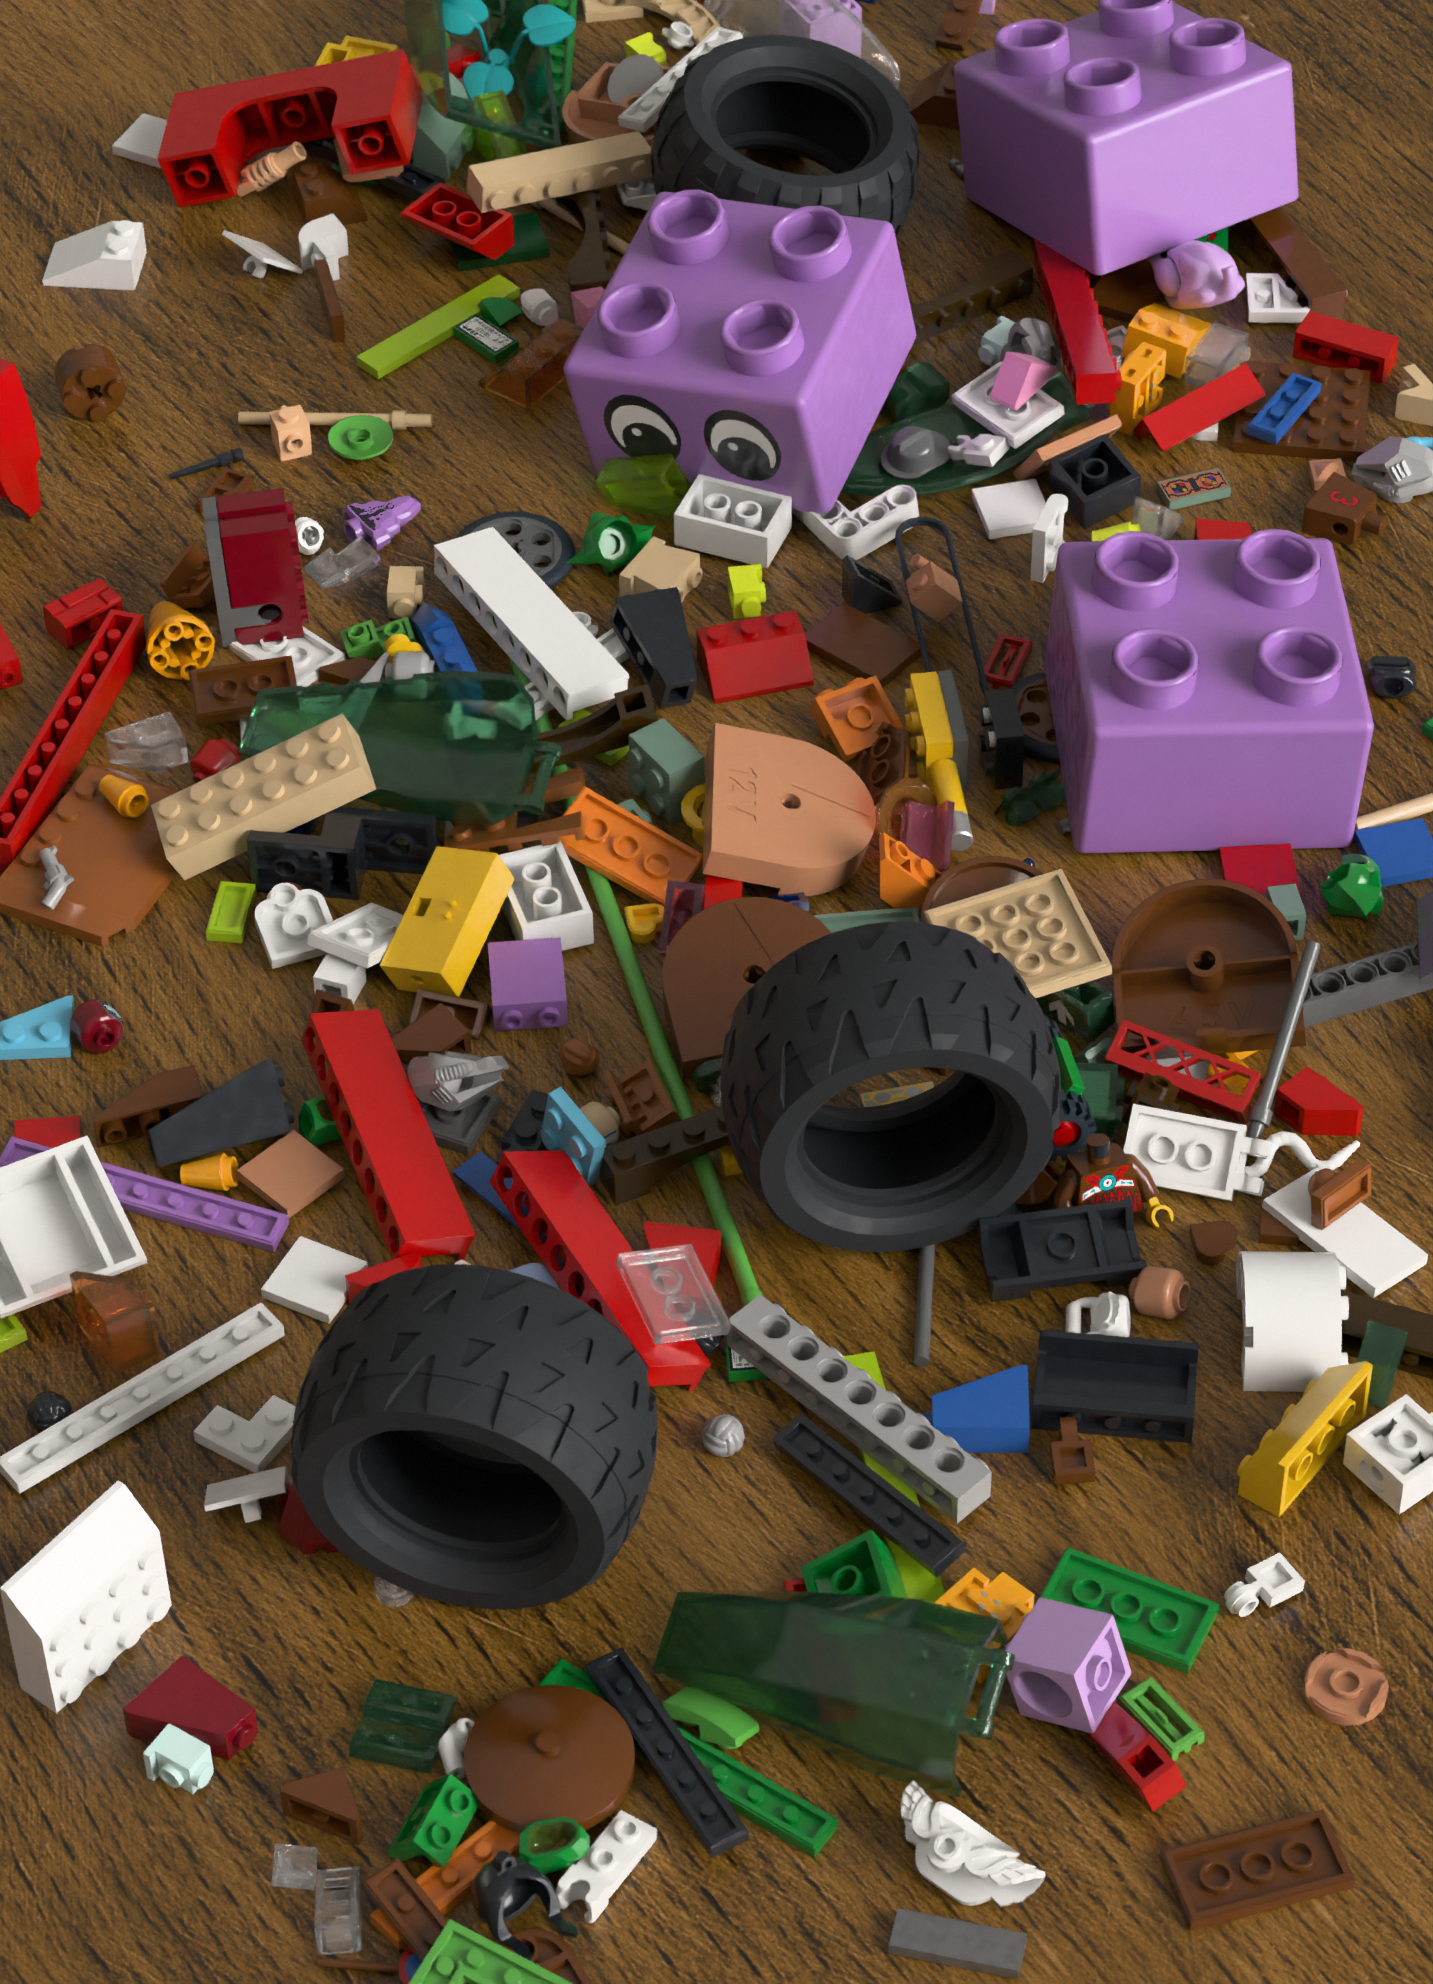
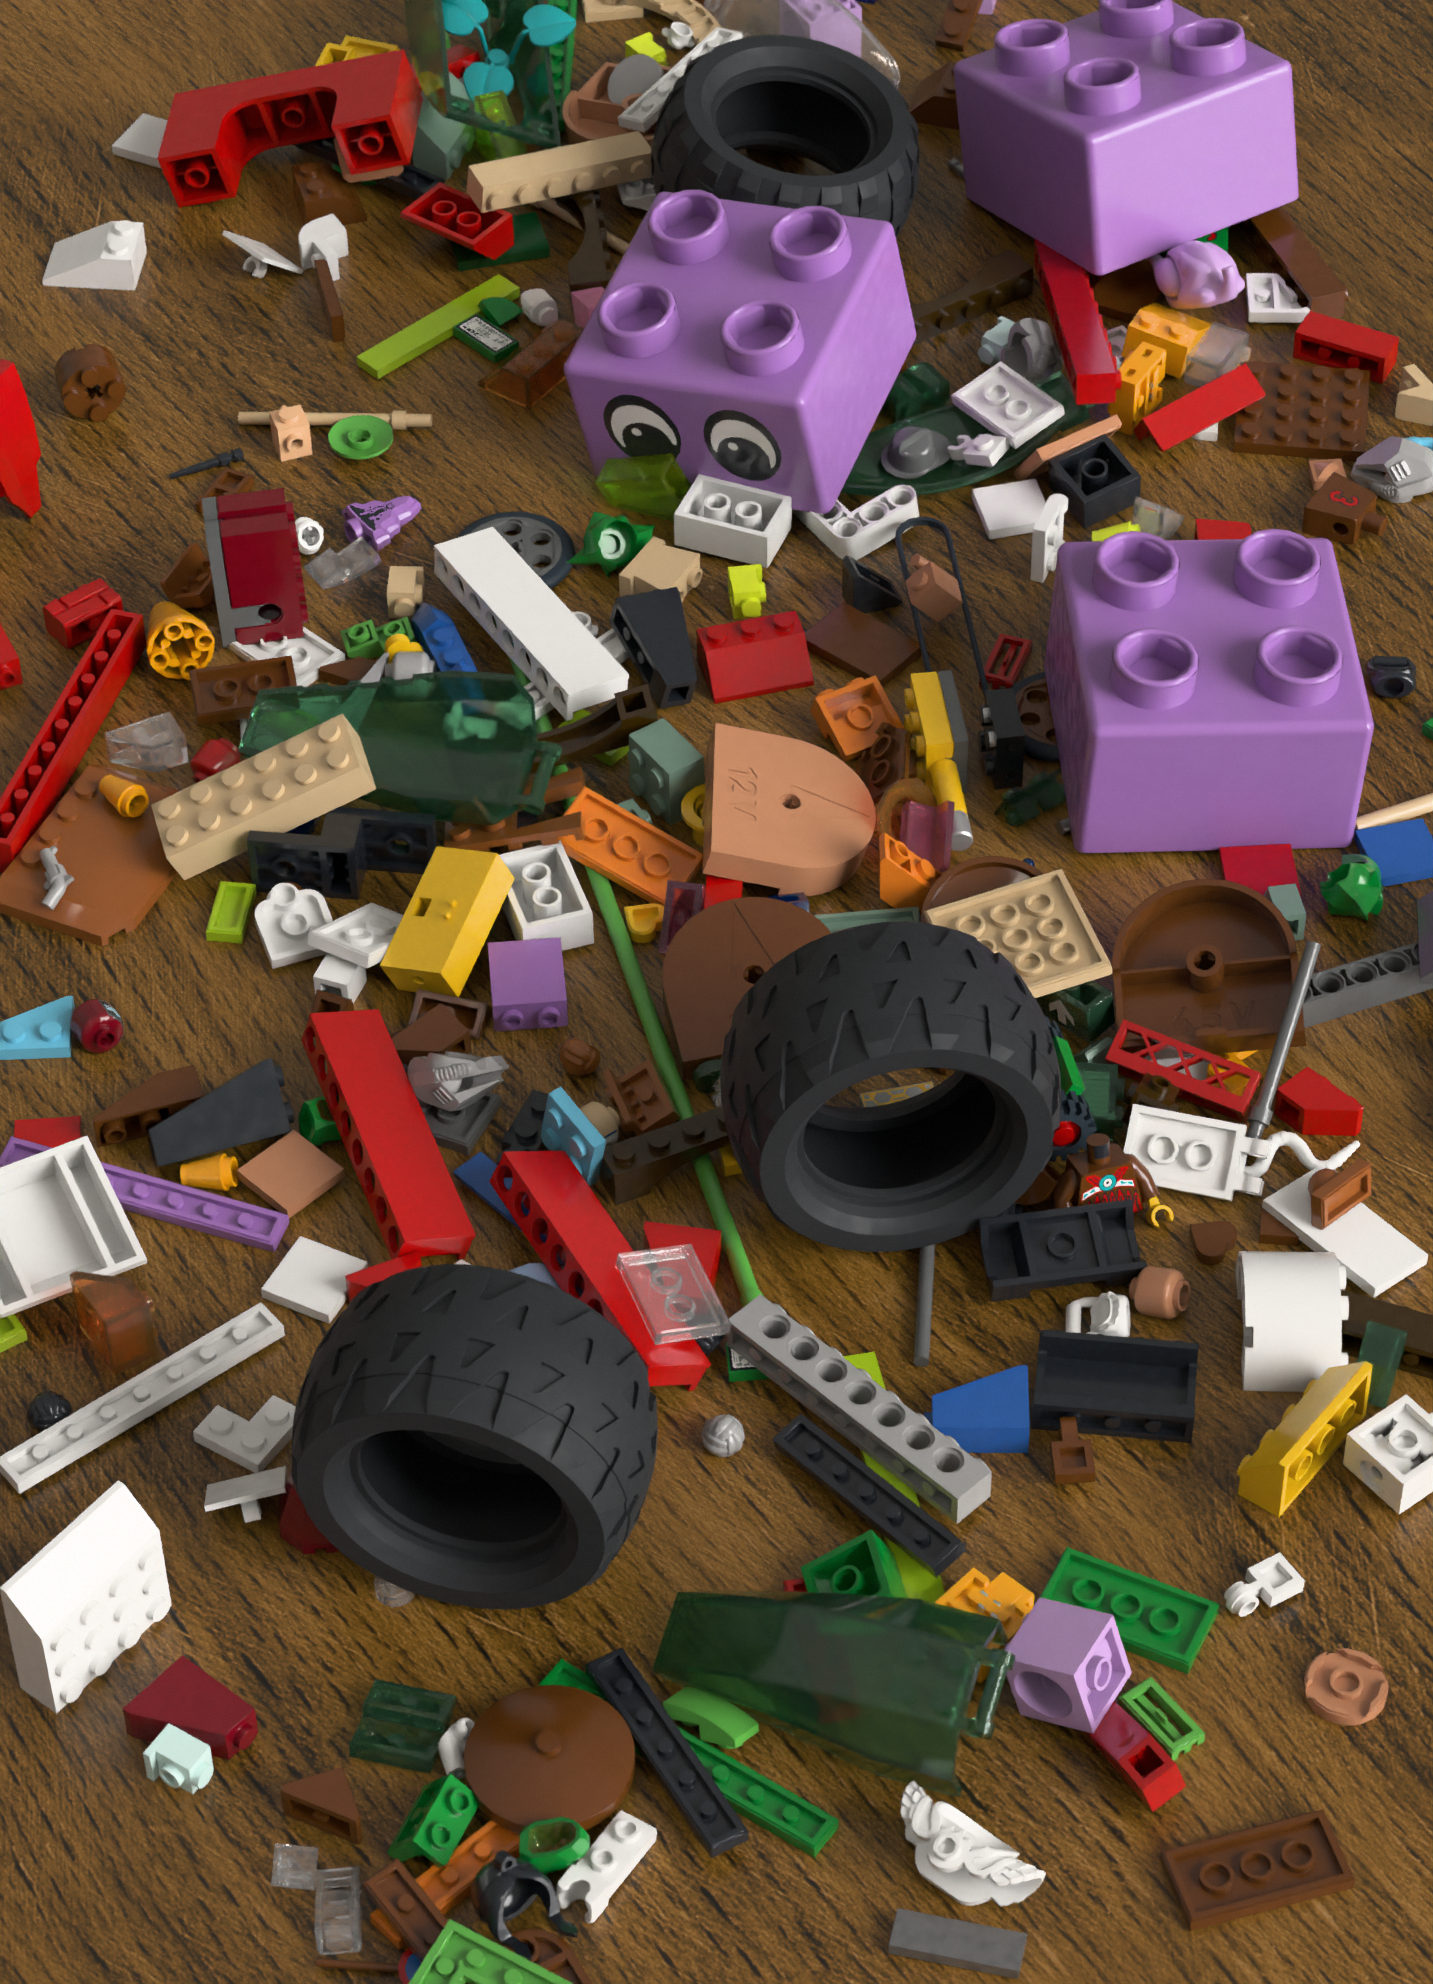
(270, 169): light nougat hinge -> none
(1020, 379): bright pink slope -> none
(1193, 489): tile -> none
(1284, 408): blue tile -> none

